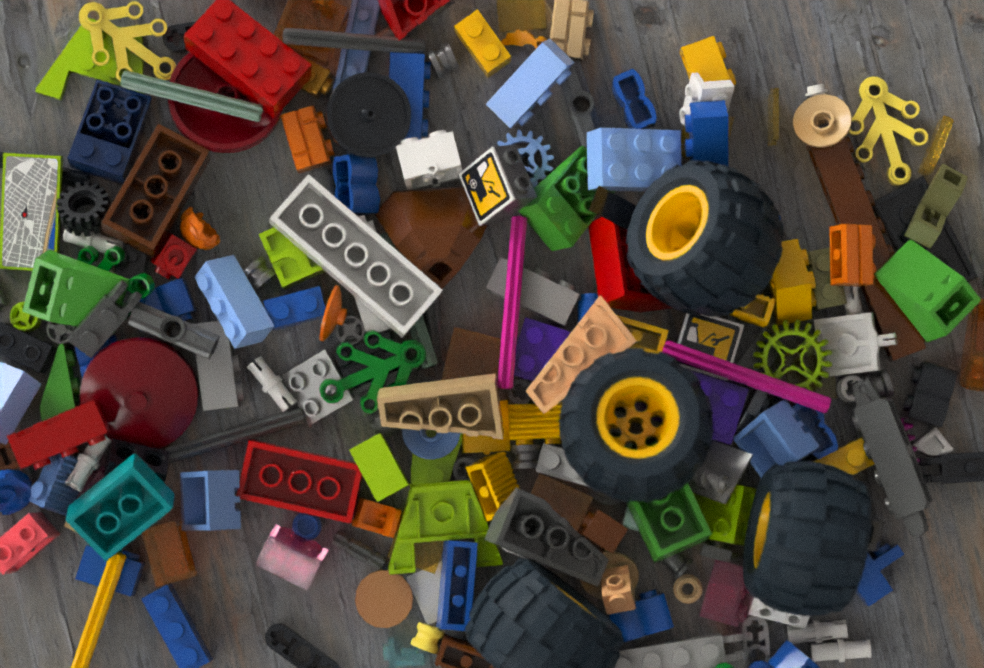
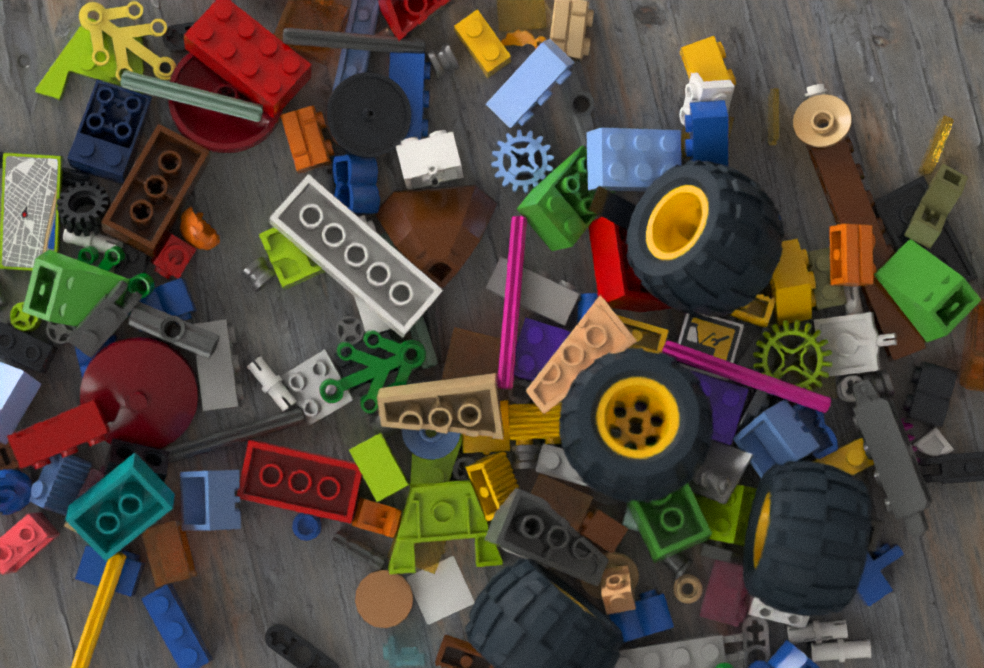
(62, 387): bright green slope -> none
(86, 465): white pin -> none
(234, 301): light blue brick -> none
(291, 557): clear pink brick -> none
(296, 308): blue brick -> none
(320, 80): pearl gold bracket -> none
(333, 314): orange dish -> none
(427, 638): light yellow wheel -> none
(456, 584): blue brick -> none
(497, 185): piece -> none
(629, 93): blue brick -> none
(885, 126): light yellow plant -> none

